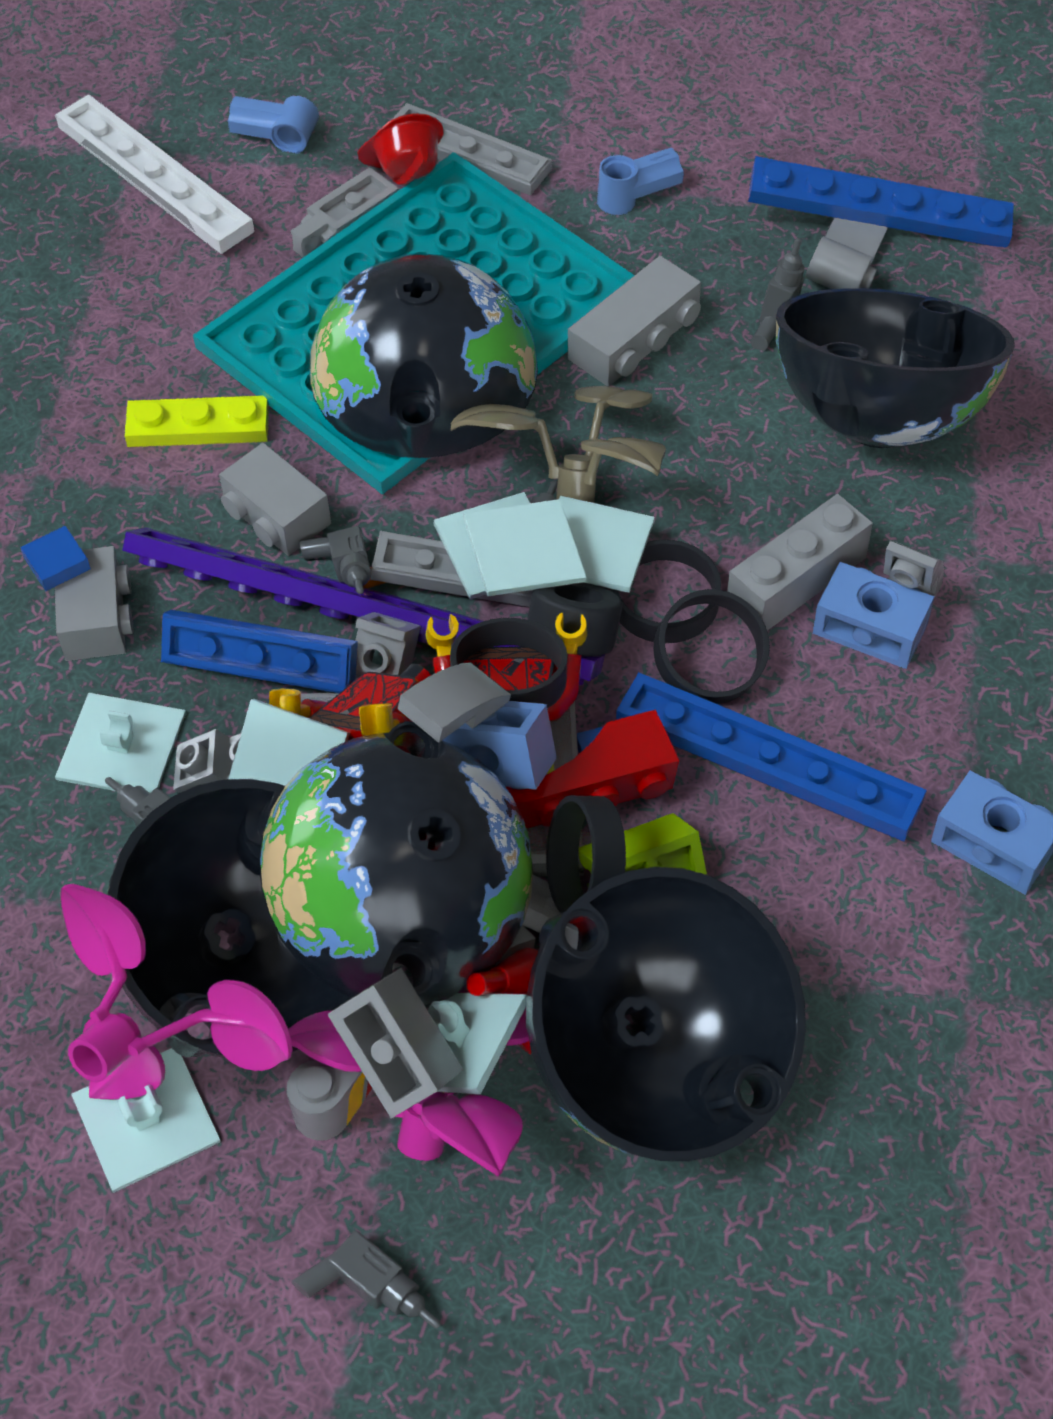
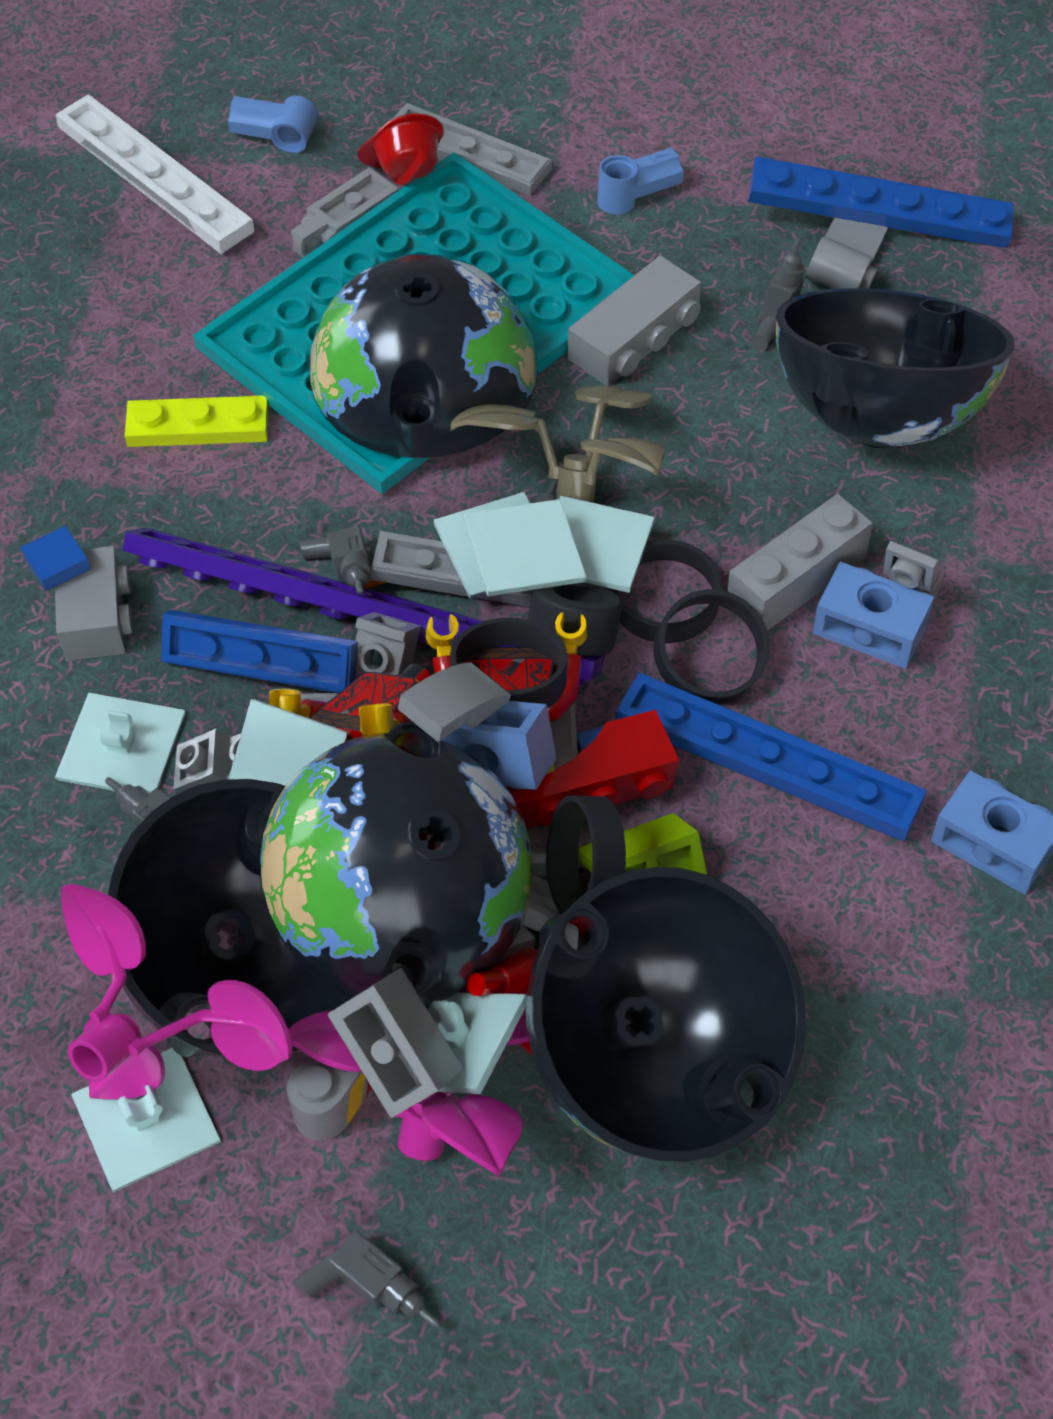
(274, 499): light grey brick -> none

